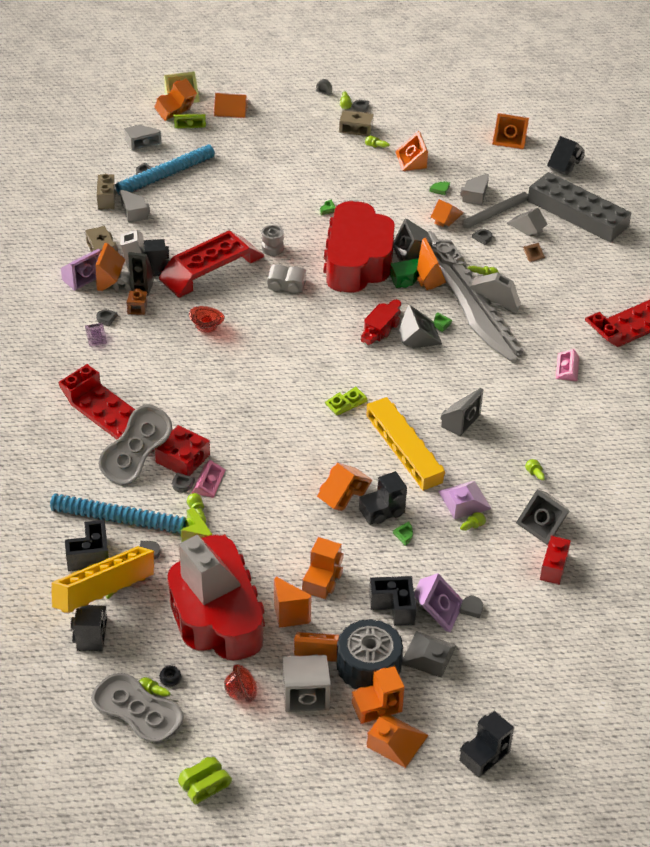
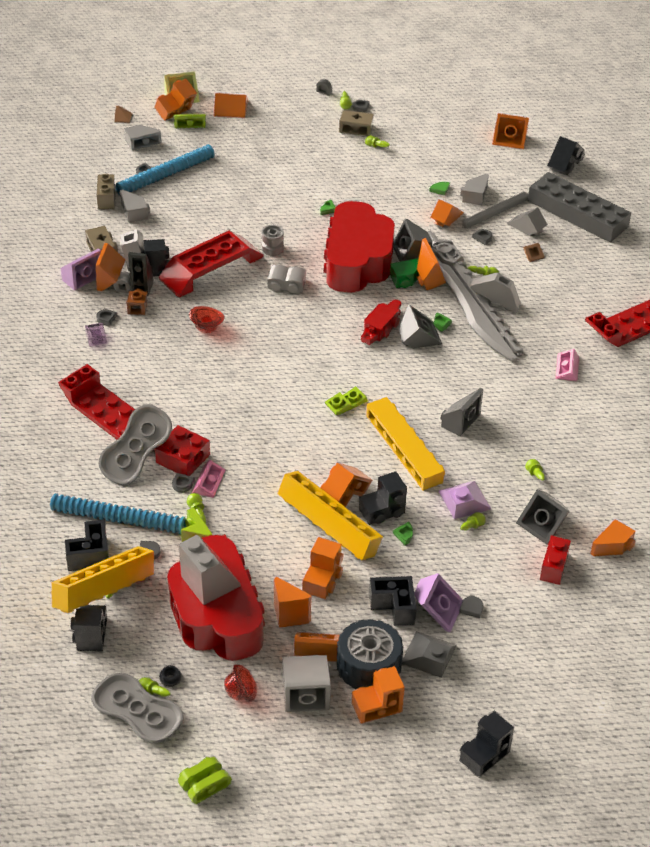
(122, 115): none -> medium nougat slope
(330, 515): none -> yellow brick
(395, 739): orange slope -> none
(413, 153): orange slope -> none
(614, 540): none -> orange slope

